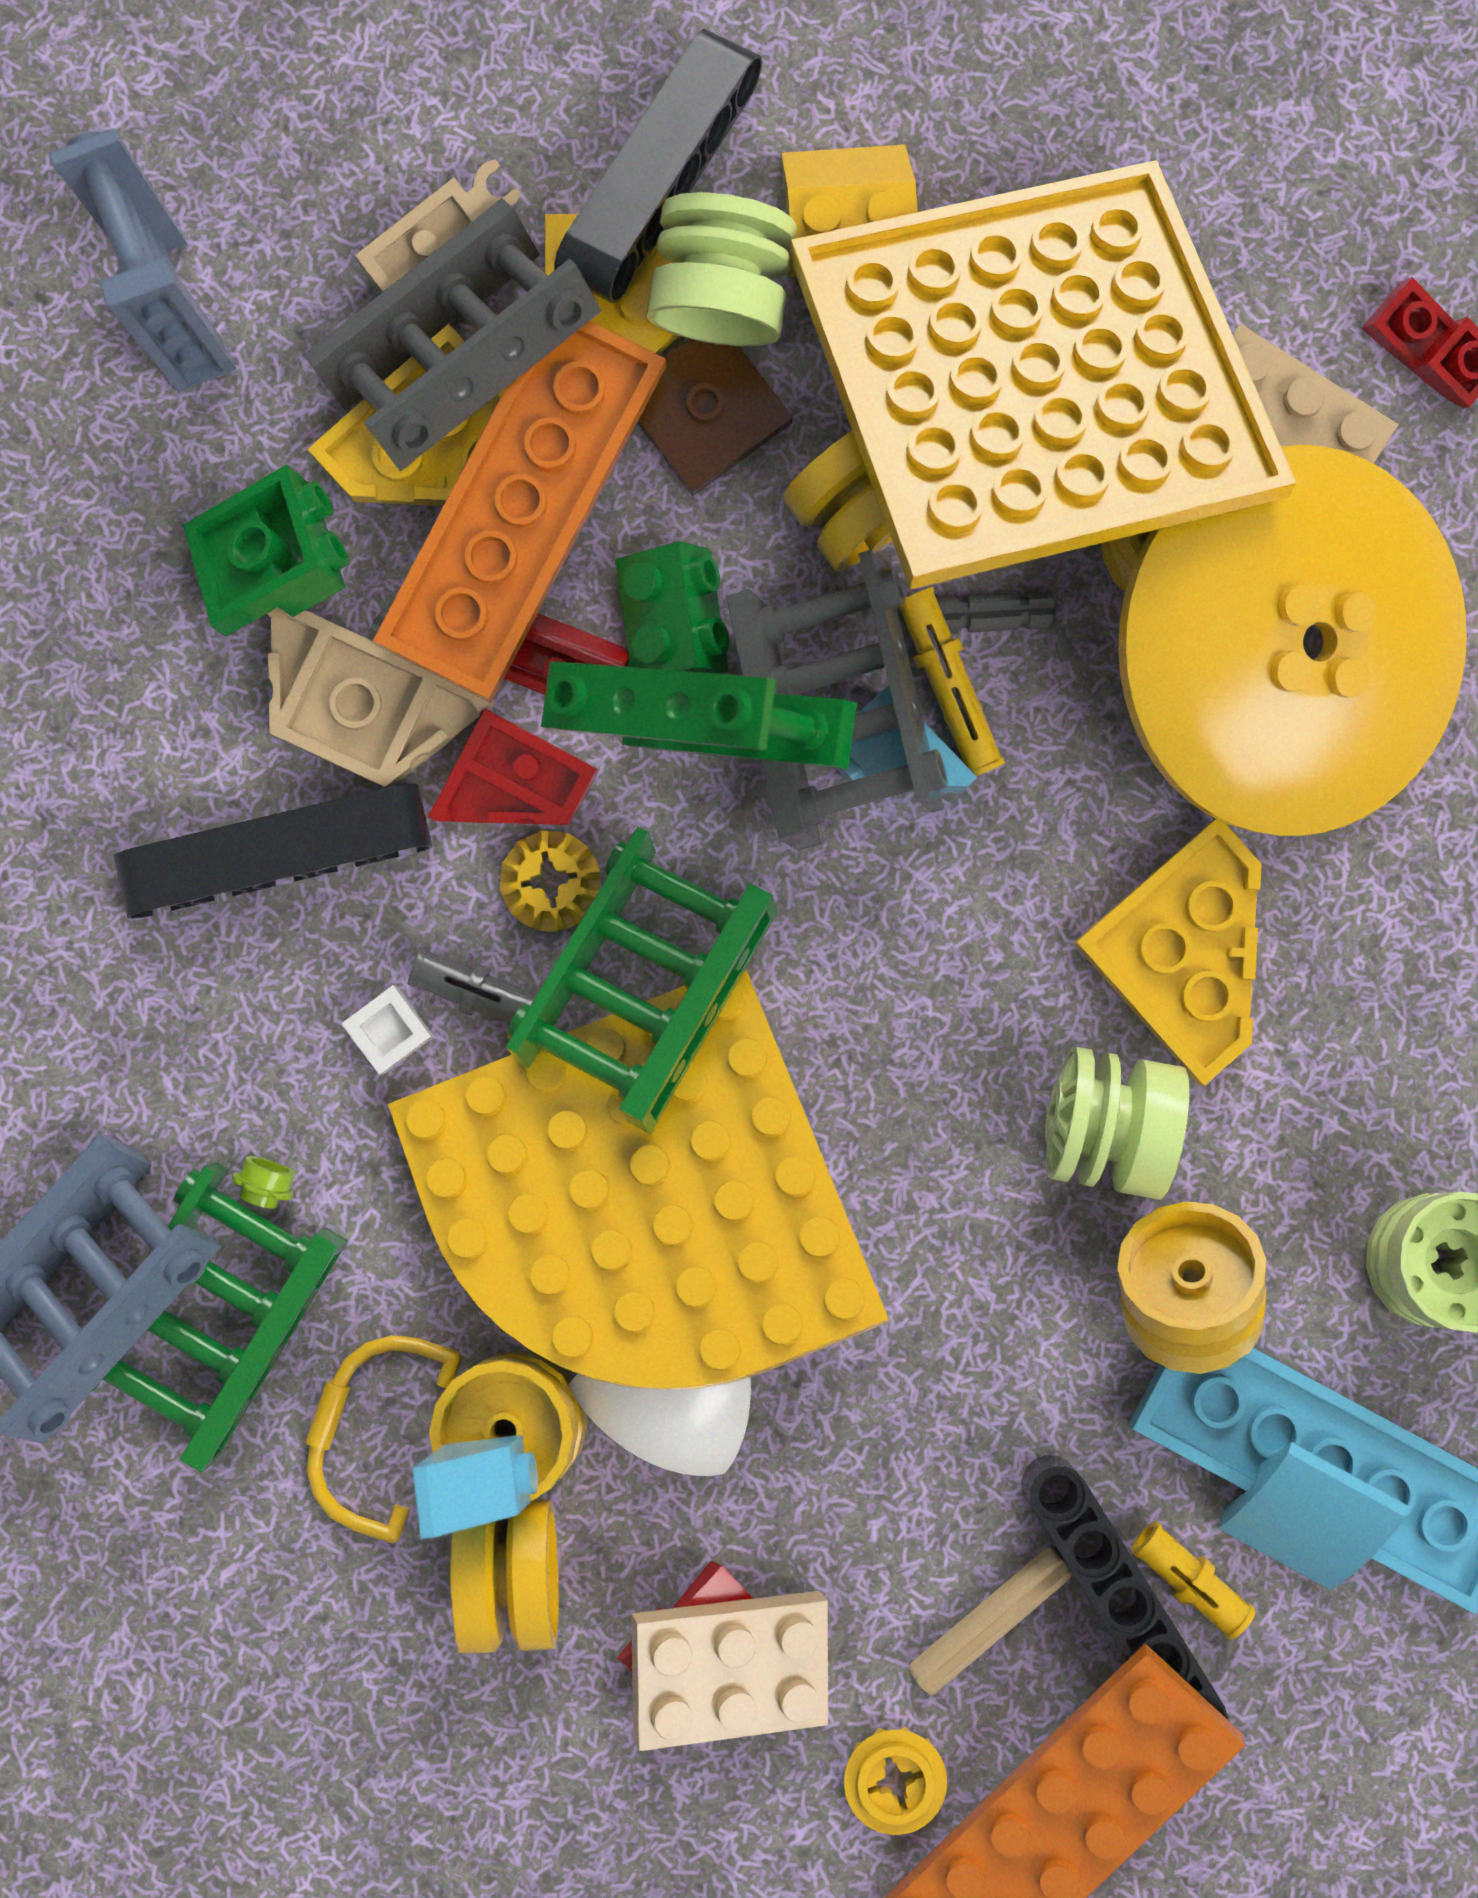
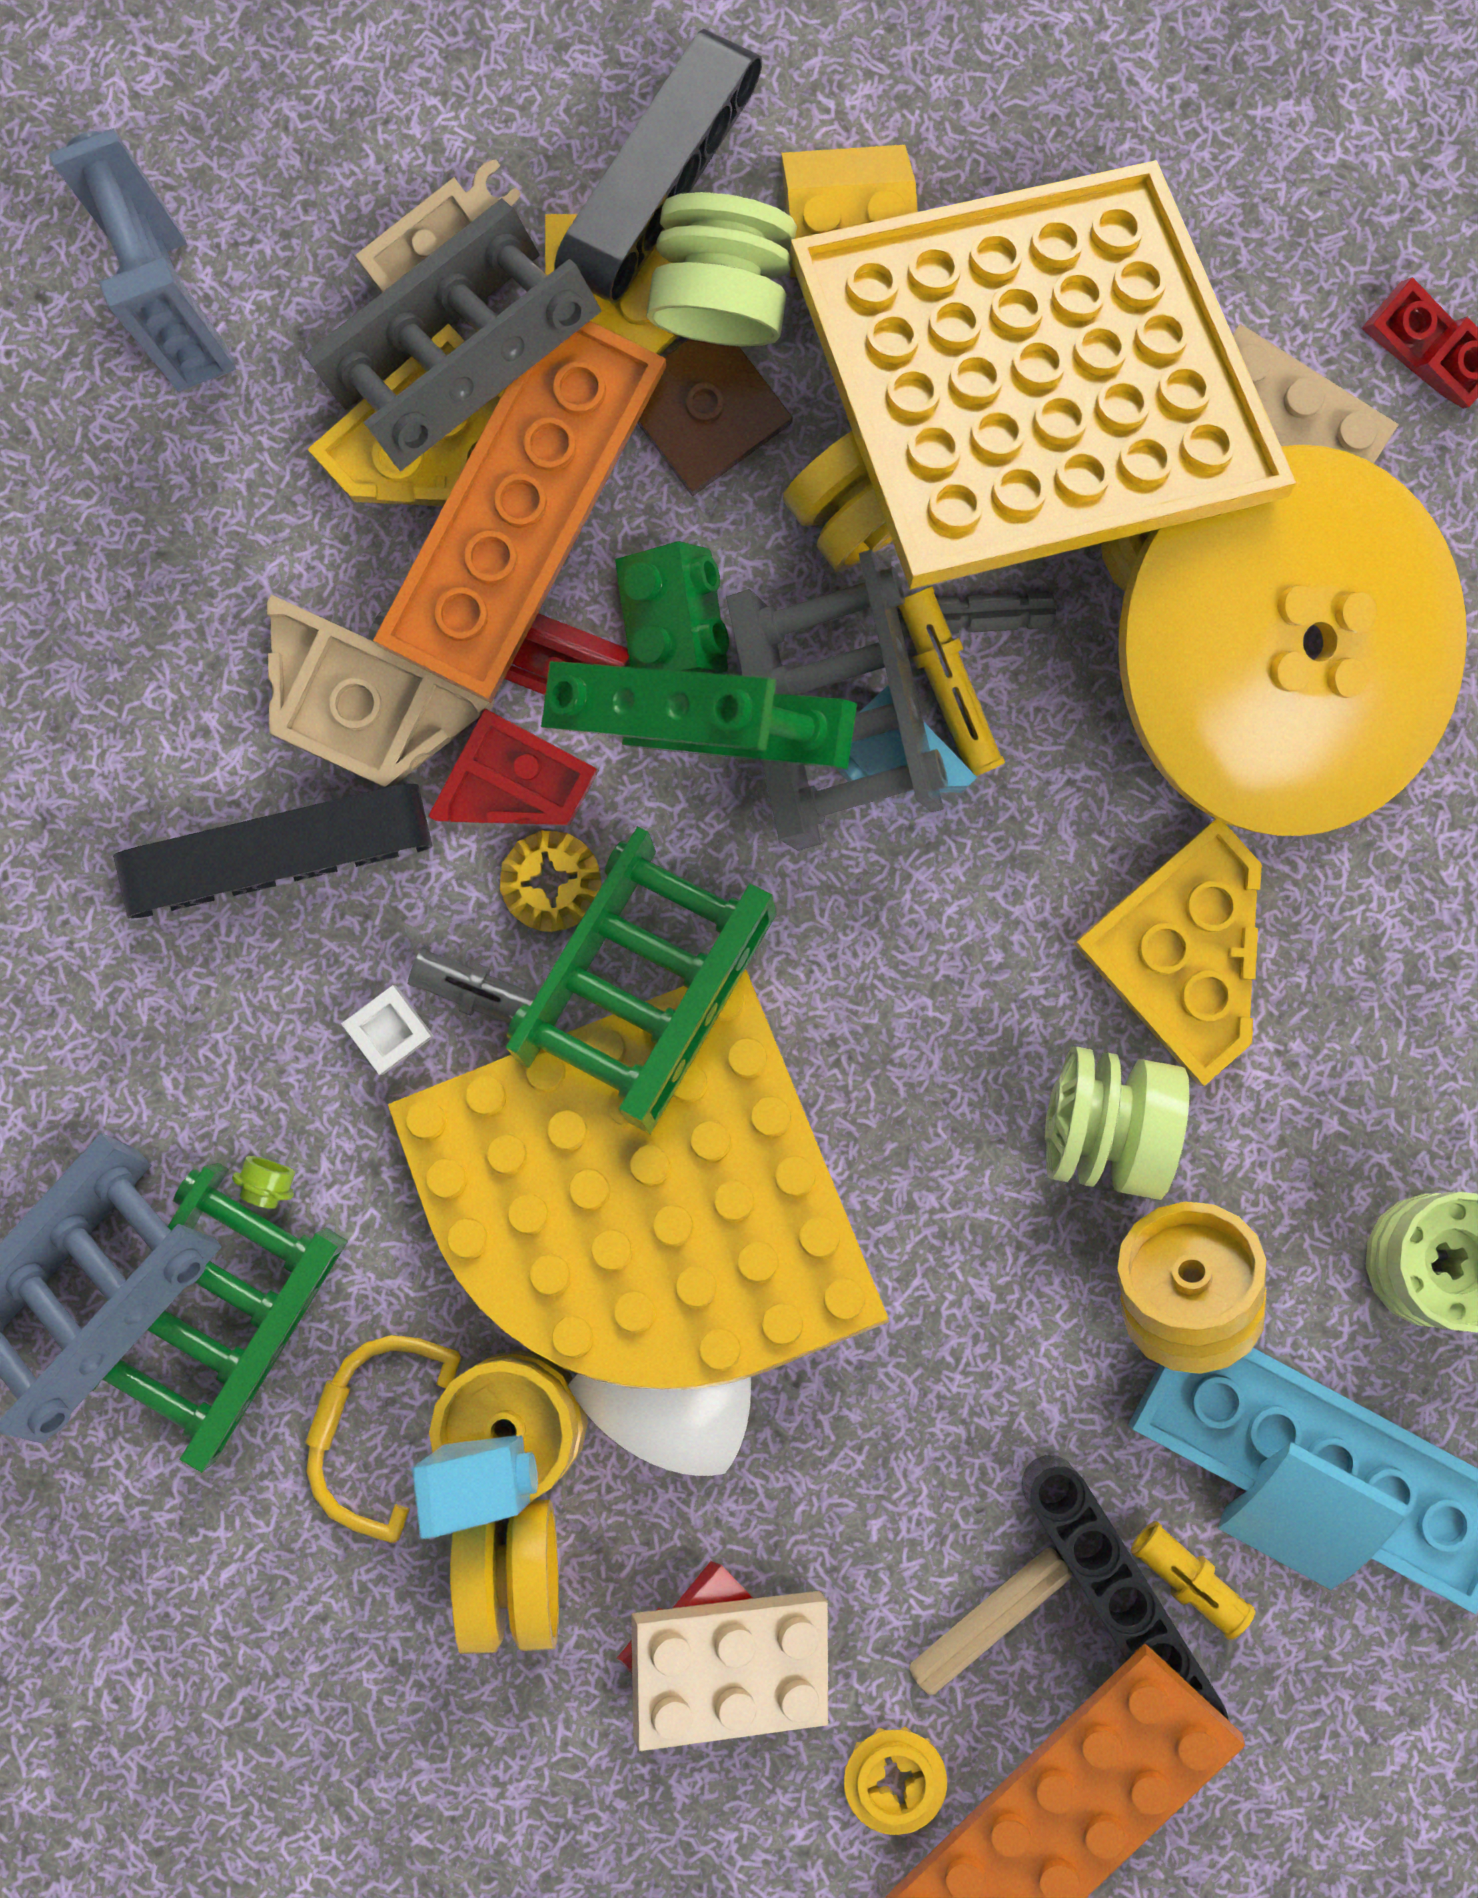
(266, 551): green plate -> none

